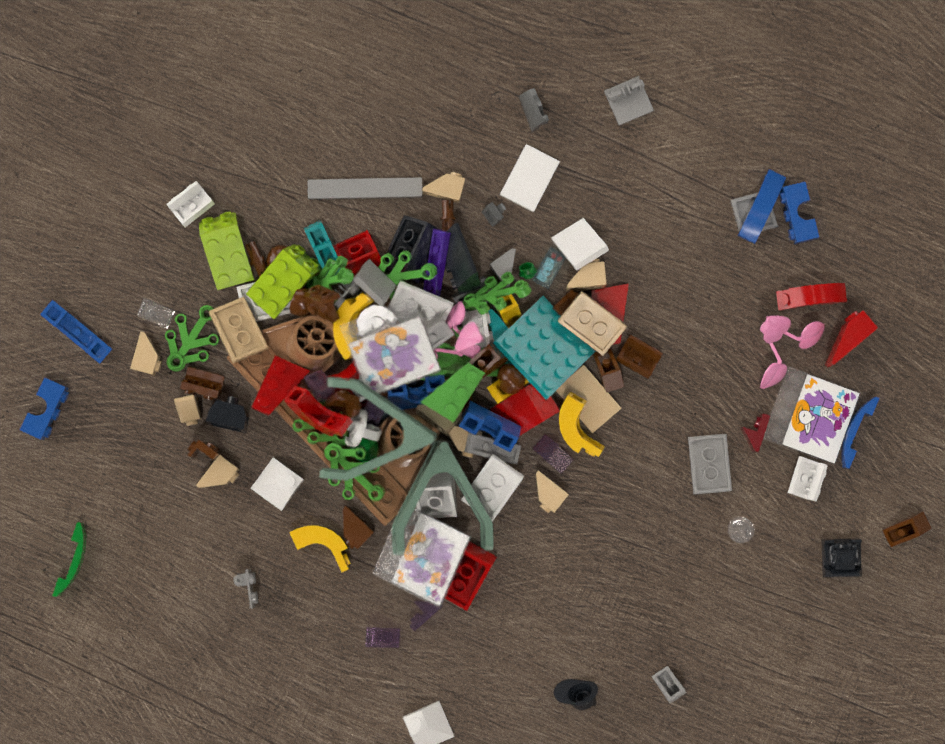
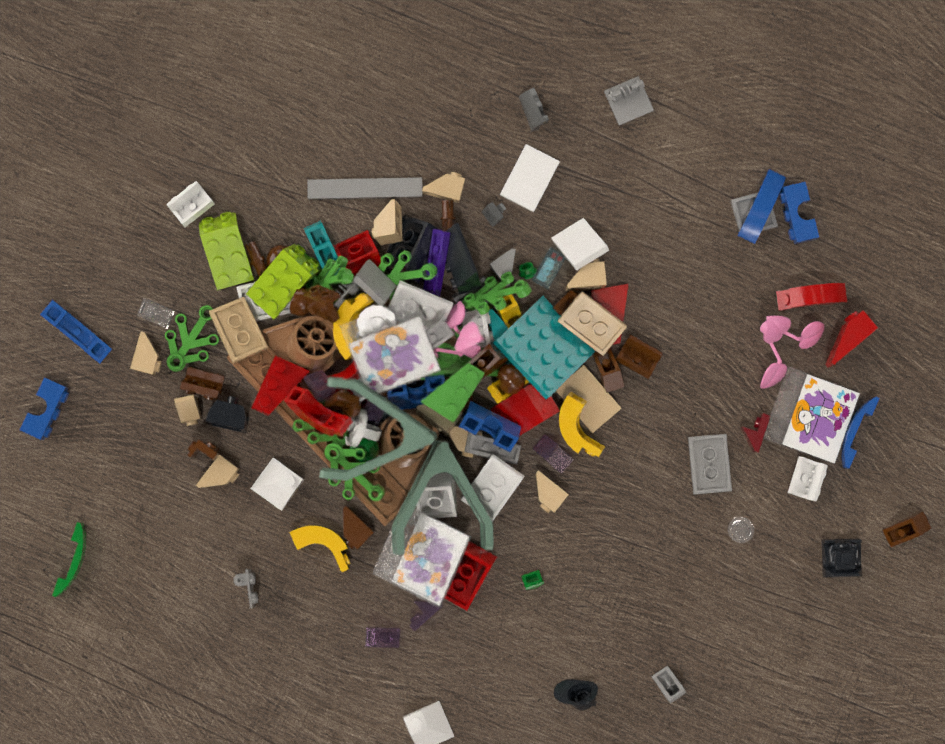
(388, 224): none -> tan slope
(532, 580): none -> green slope

